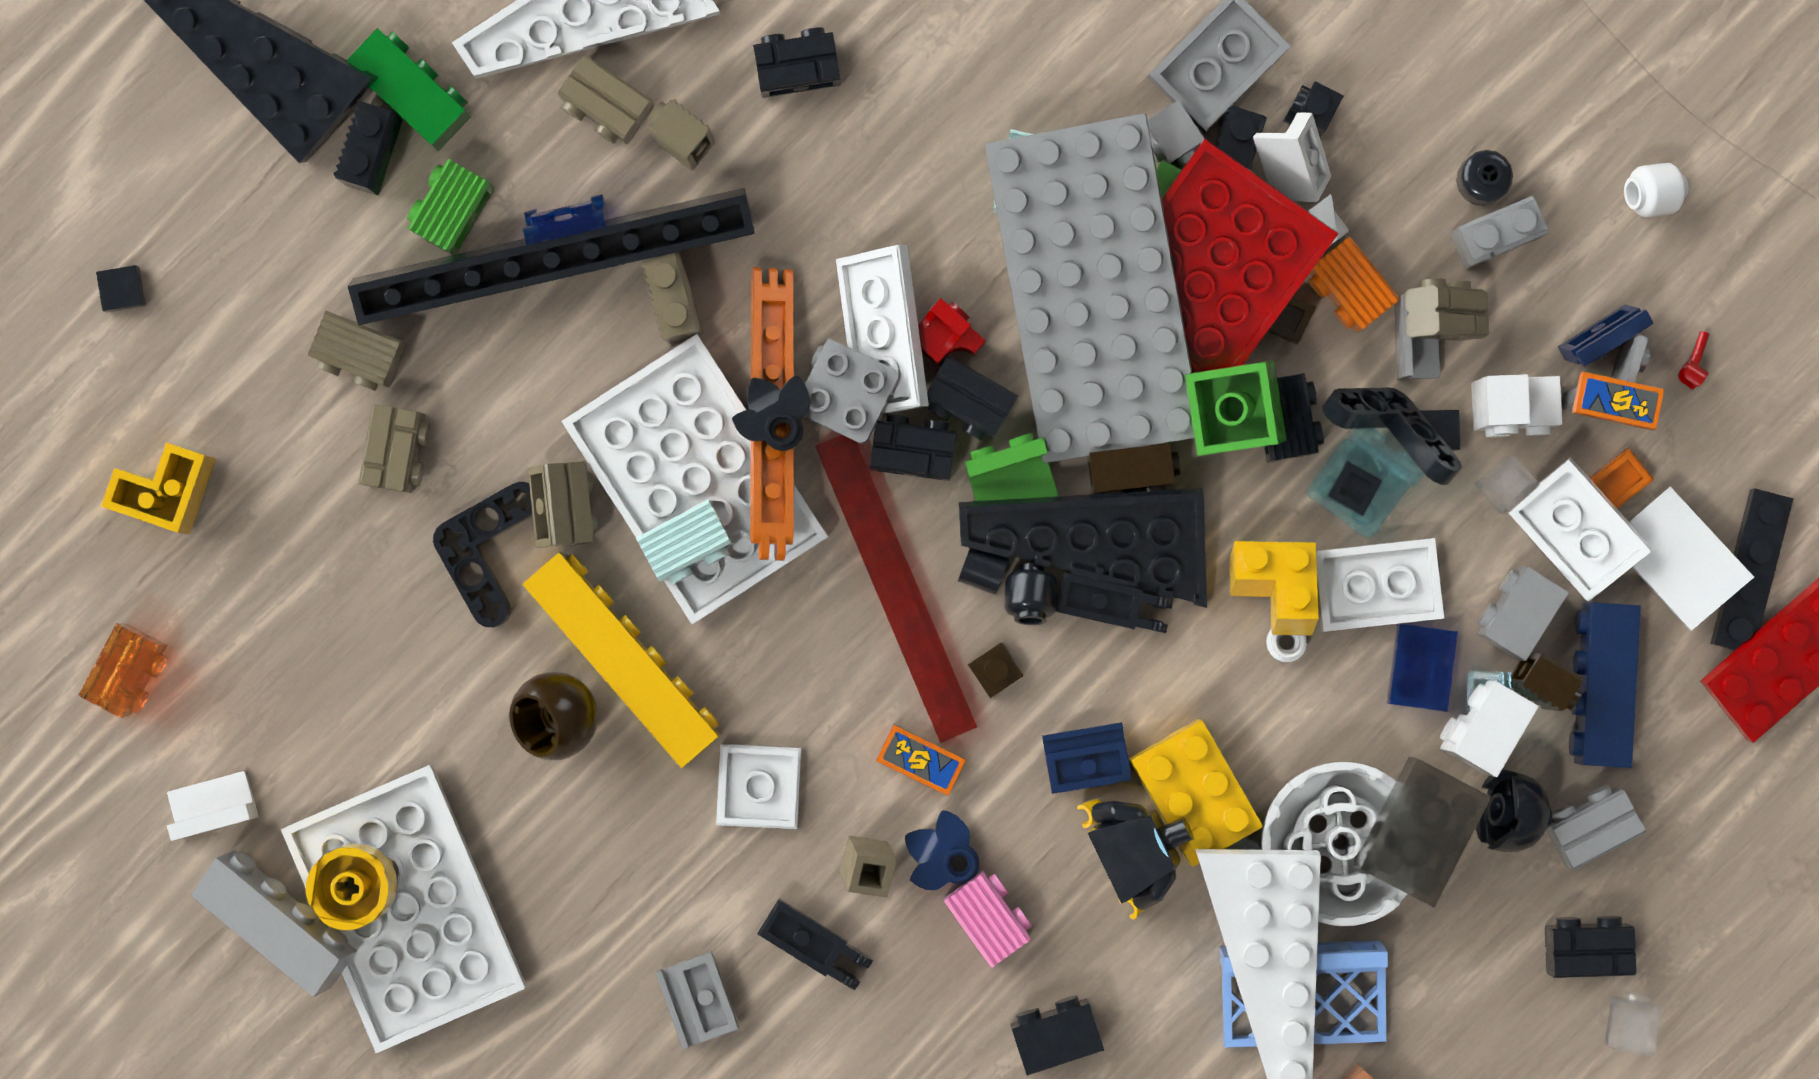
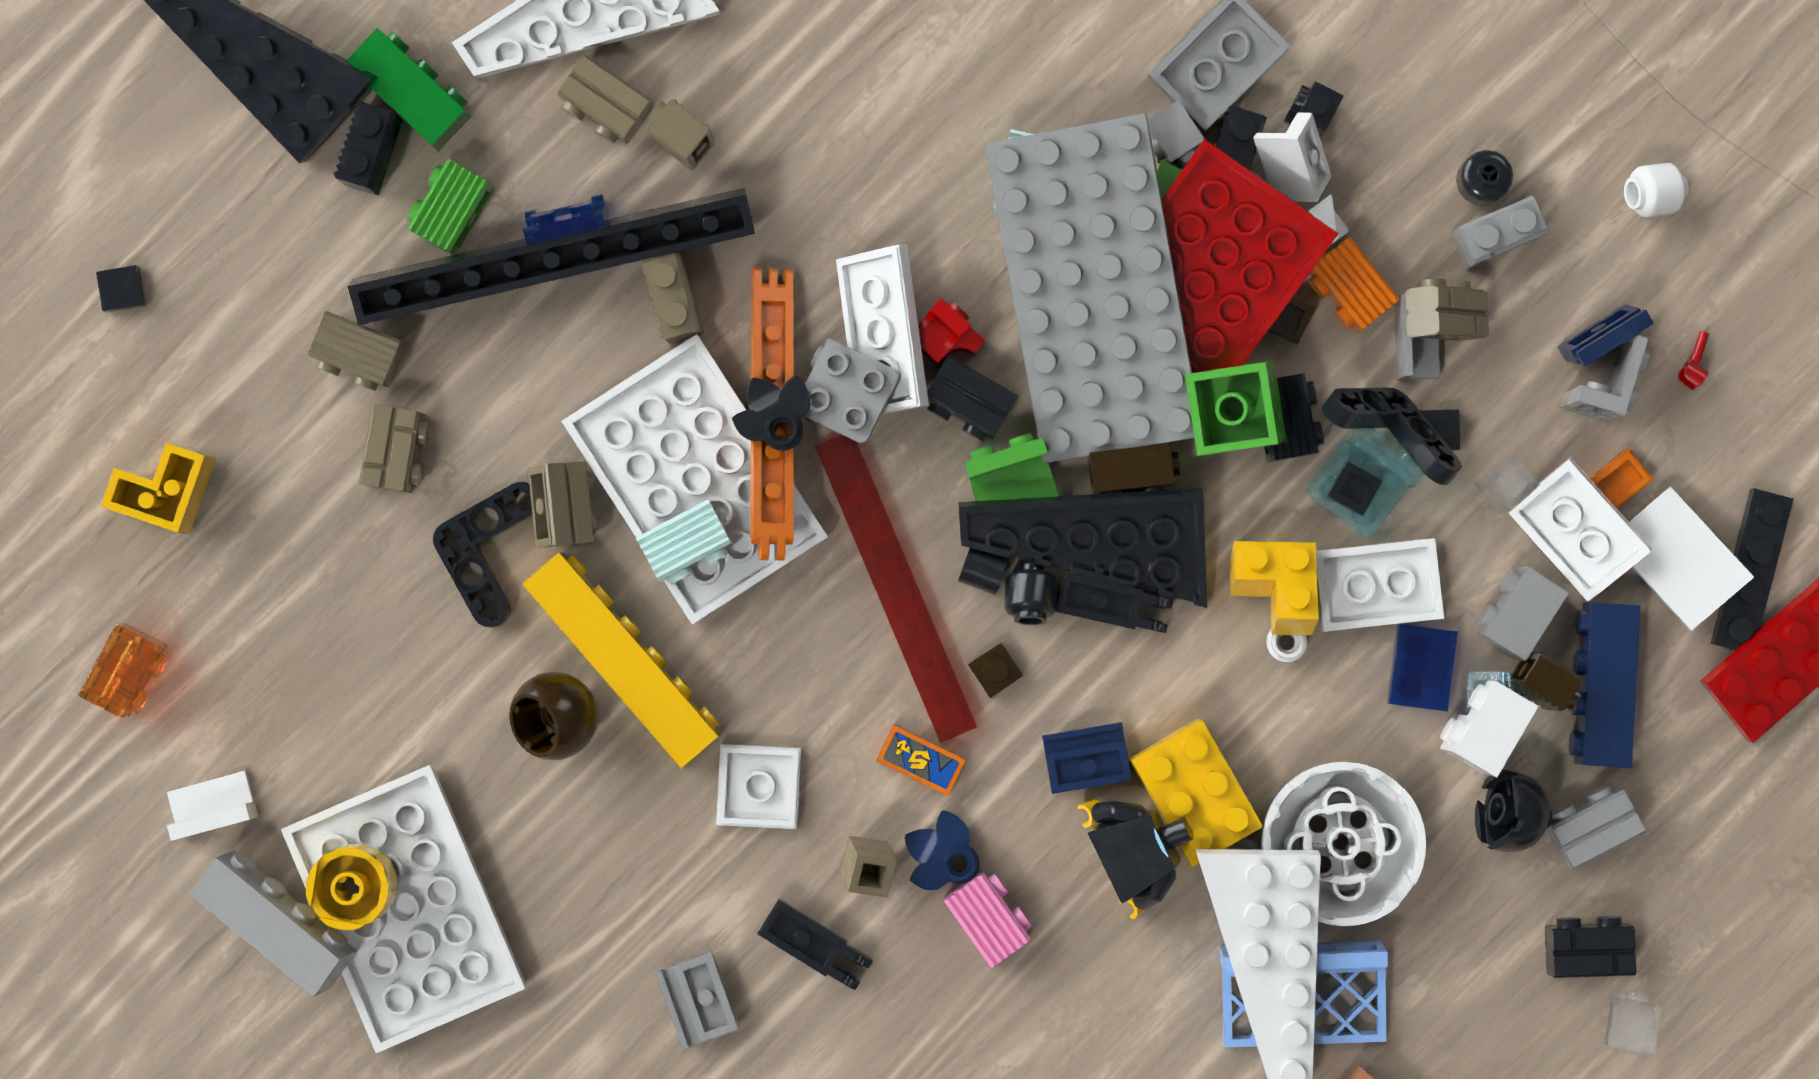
(796, 63): black brick -> none
(913, 449): black brick -> none
(1056, 1035): black brick -> none
(1422, 831): clear smoke brick -> none
(1514, 403): white brick -> none
(1618, 401): tile -> none

